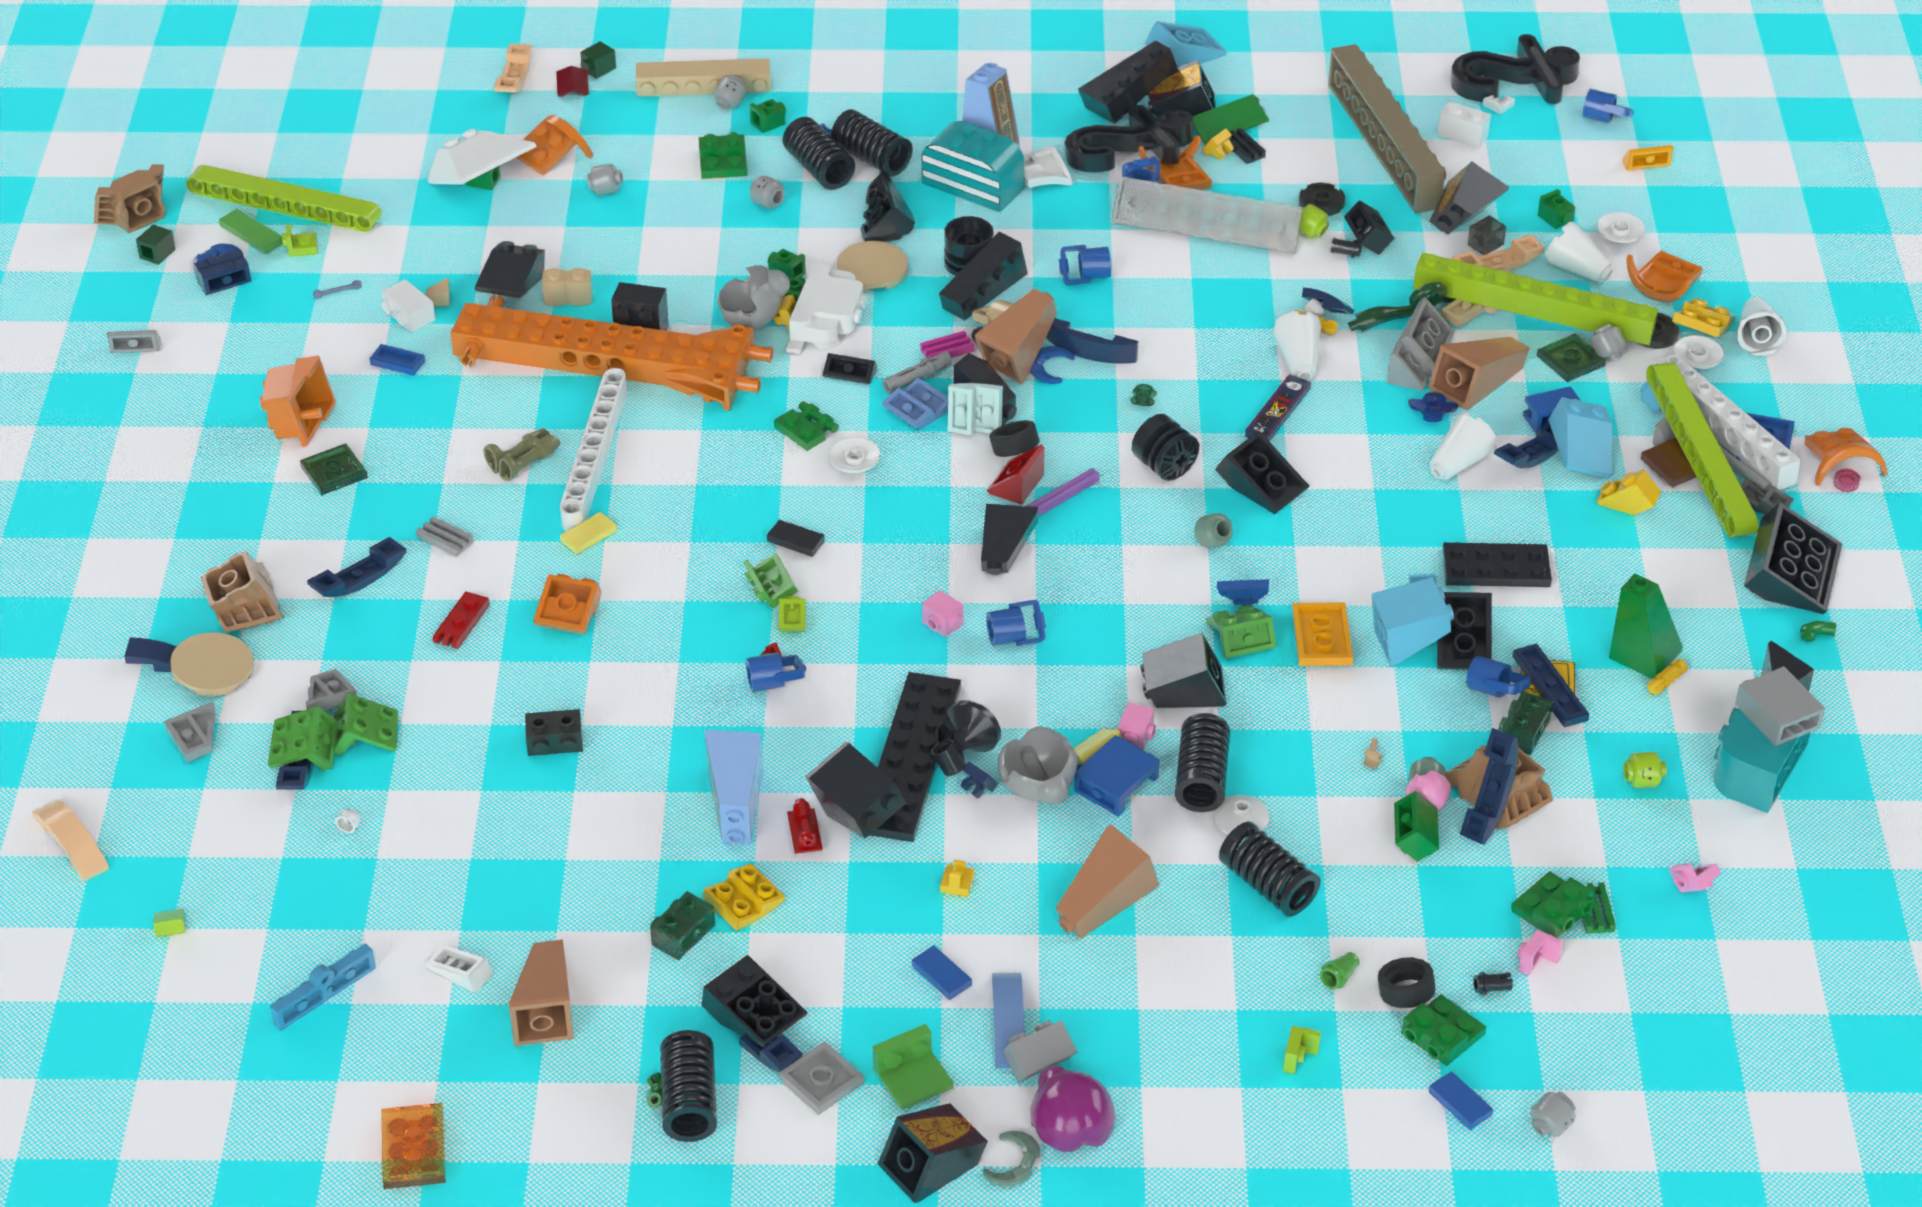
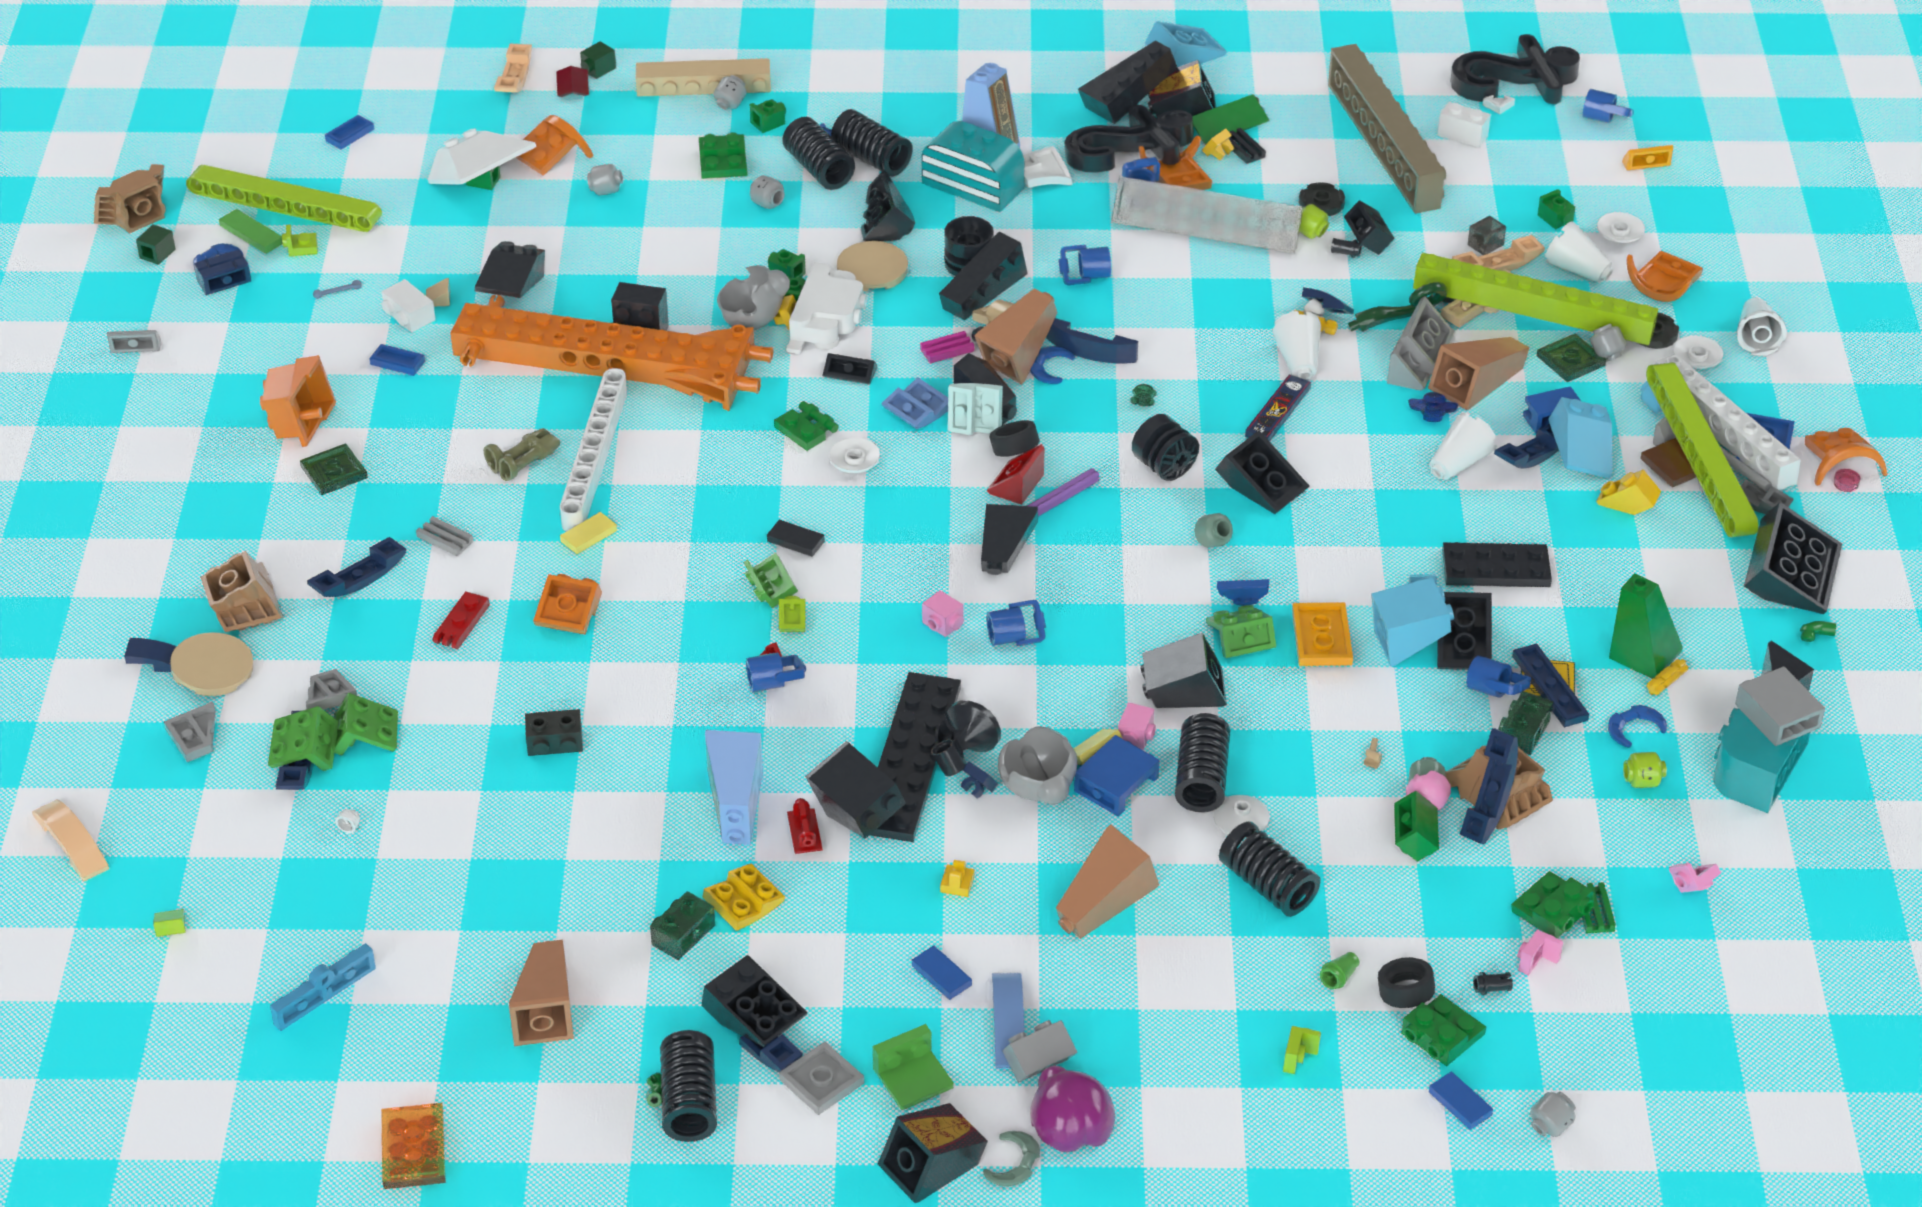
(349, 132): none -> blue tile
(456, 968): white slope -> none
(567, 287): tan brick -> none
(926, 367): light grey pin -> none
(1466, 197): slope -> none
(1618, 721): none -> blue piece
(1703, 318): yellow slope -> none

